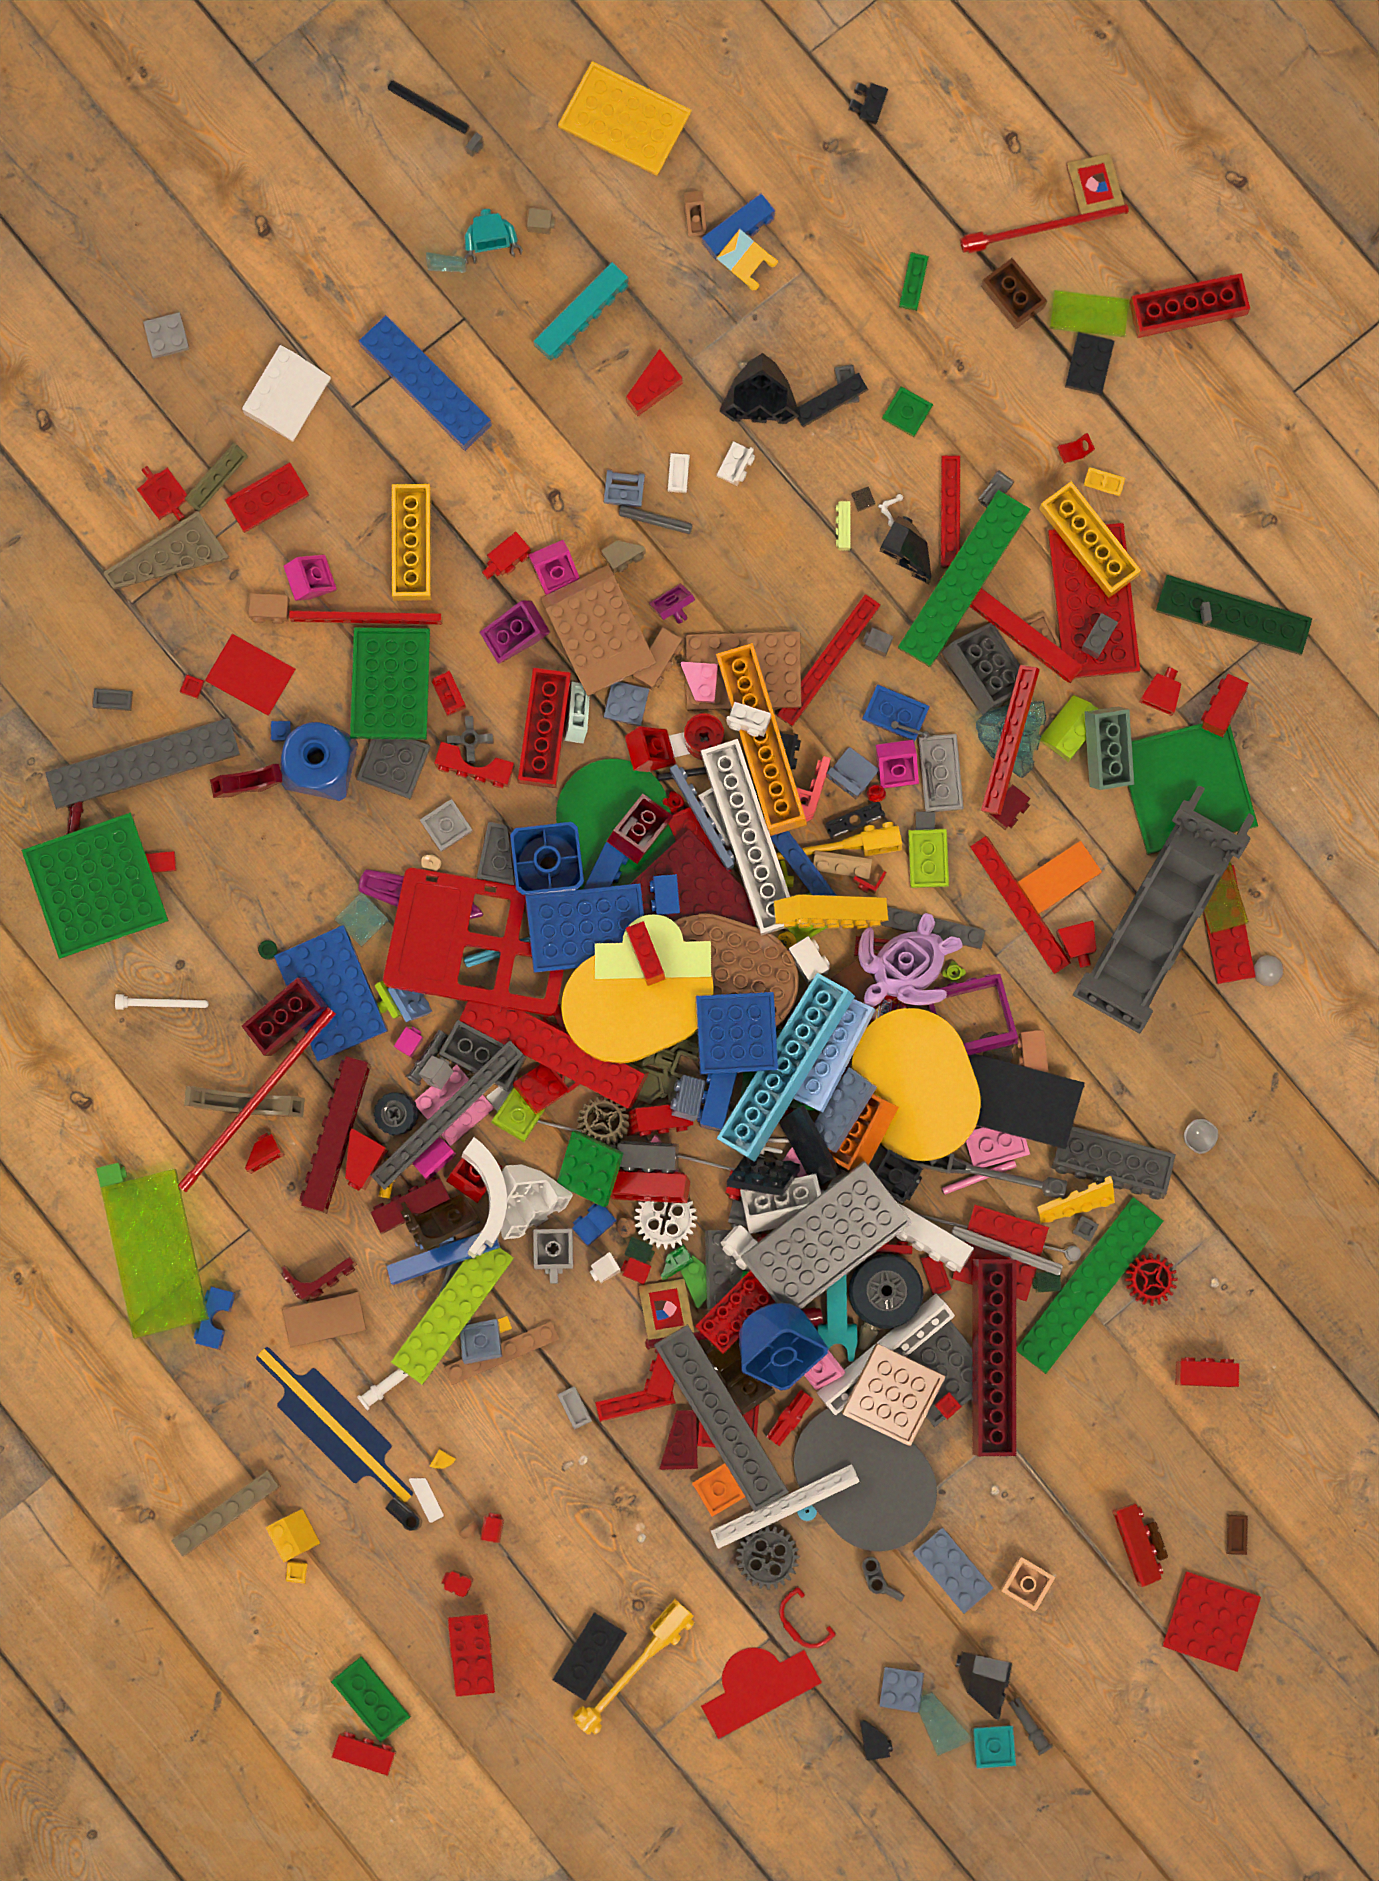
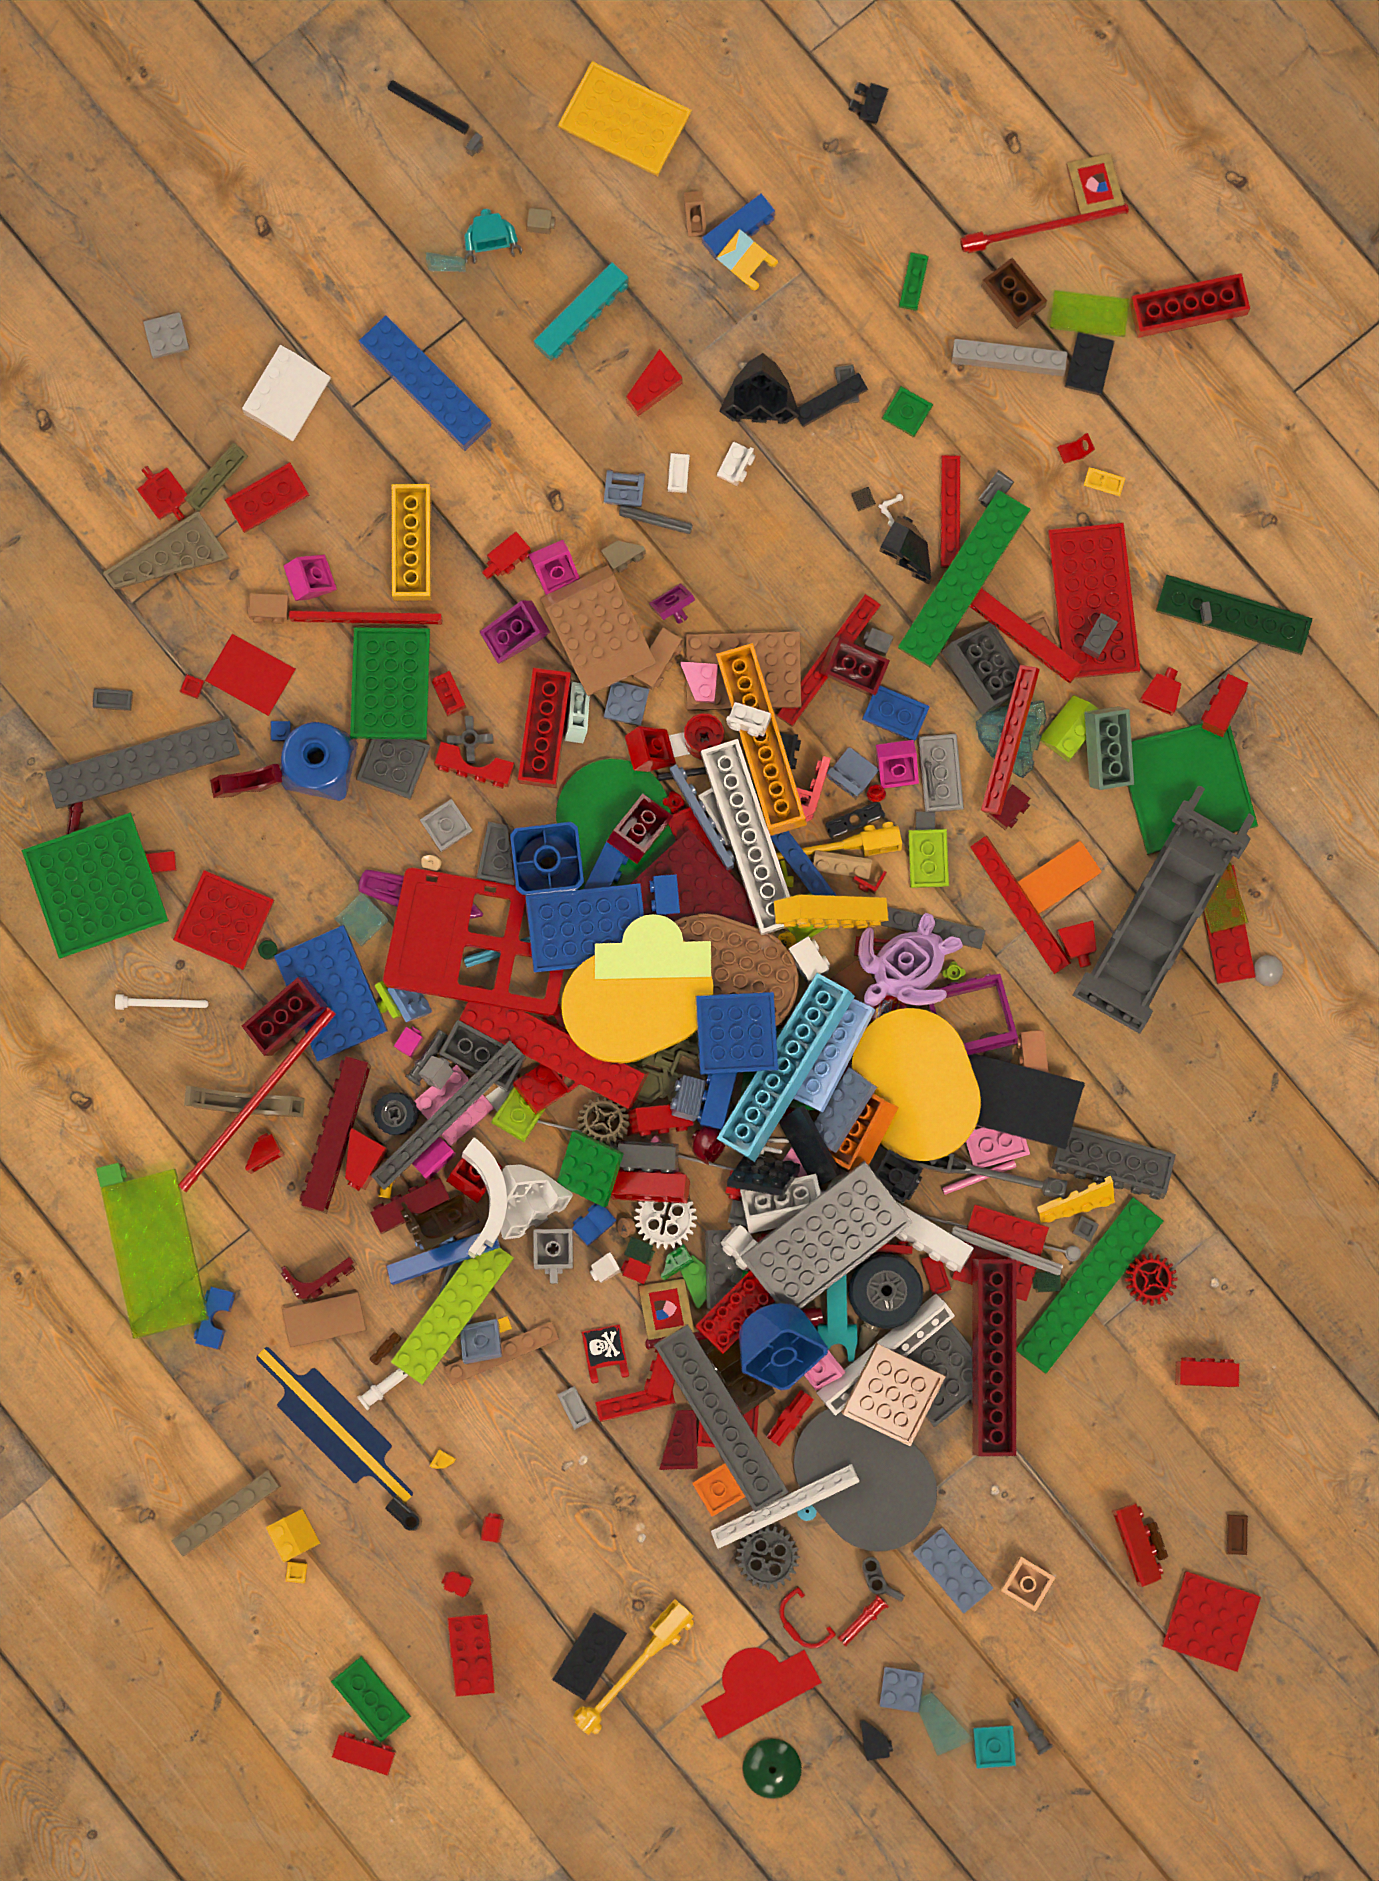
(223, 920): none -> red plate
(385, 1348): none -> reddish brown axle
(426, 1498): white sticker -> none
(604, 1349): none -> flag
(645, 953): red brick -> none
(706, 1145): none -> dark red cylinder
(777, 1754): none -> dark green dish
(843, 522): yellowish green piece -> none
(854, 666): none -> dark red brick
(869, 1613): none -> red pin
(895, 725): dark grey hinge -> none
(948, 1405): red tile -> none
(985, 1680): black brick -> none
(1009, 357): none -> light grey brick
(1090, 539): yellow brick -> none
(1201, 1136): light grey helmet -> none

